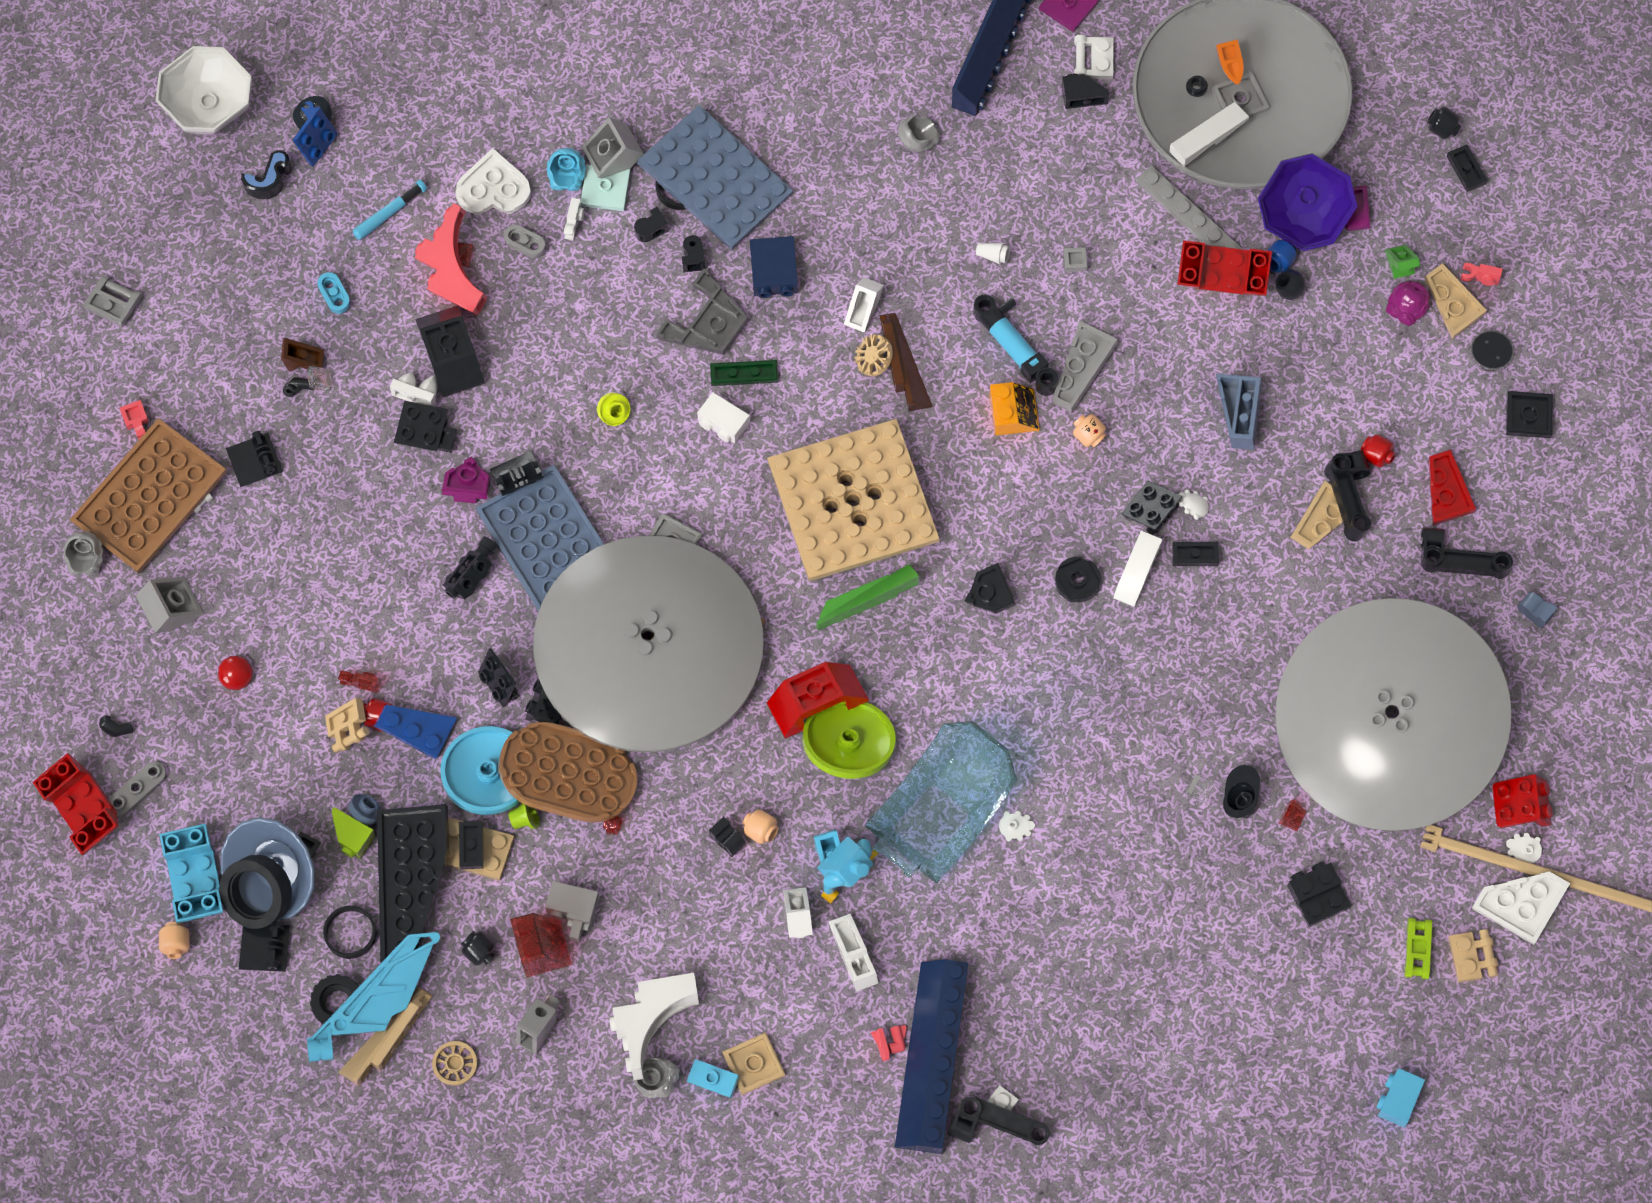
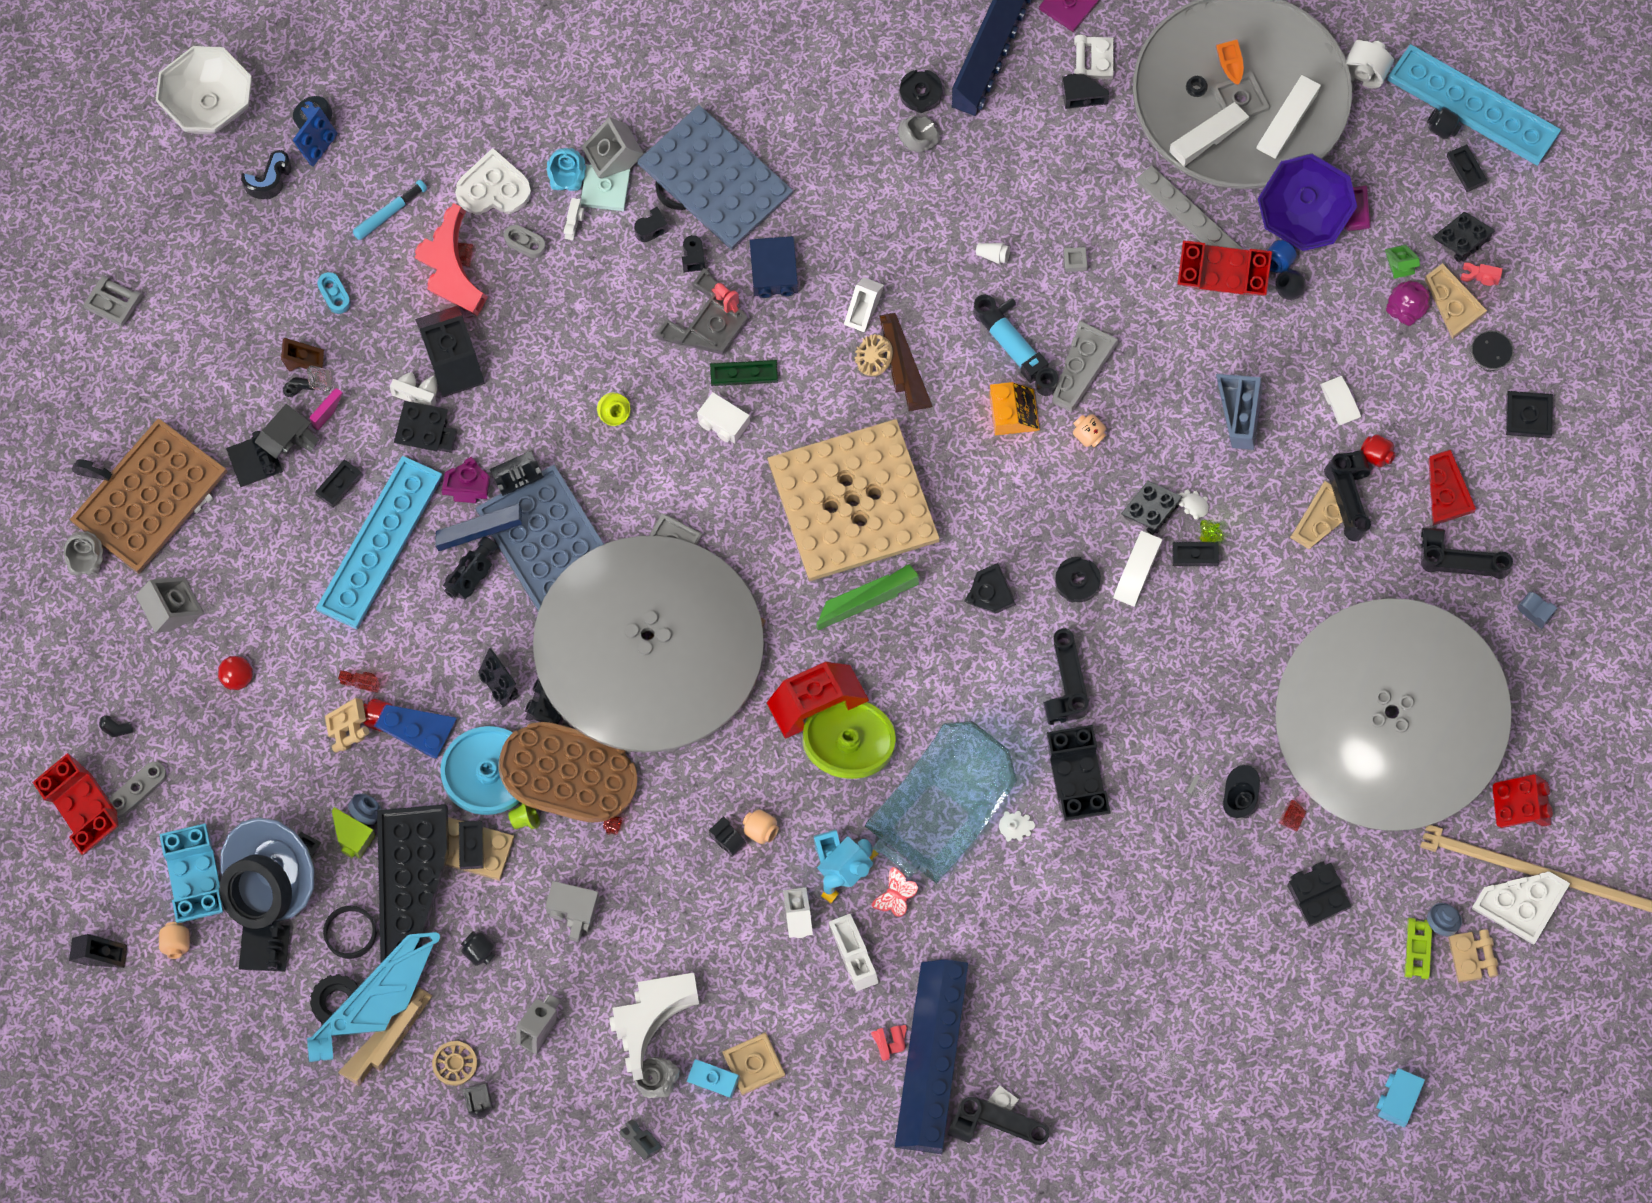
(85, 468): none -> black tile
(97, 951): none -> black slope
(135, 417): coral plate -> none
(285, 431): none -> dark grey hinge
(326, 409): none -> dark pink tile
(338, 483): none -> black plate
(379, 542): none -> medium azure plate
(478, 527): none -> tile
(478, 1100): none -> plate
(540, 944): clear red slope -> none
(641, 1141): none -> dark grey plate
(731, 298): none -> coral piece
(896, 895): none -> coral animal
(920, 102): none -> black plate
(1072, 680): none -> black piece
(1077, 773): none -> black slope
(1210, 532): none -> clear neon green piece
(1289, 116): none -> white slope
(1341, 400): none -> white slope
(1369, 63): none -> white brick
(1444, 919): none -> sand blue plate
(1464, 235): none -> black hinge
(1475, 104): none -> medium azure plate
(1525, 848): white piece -> none

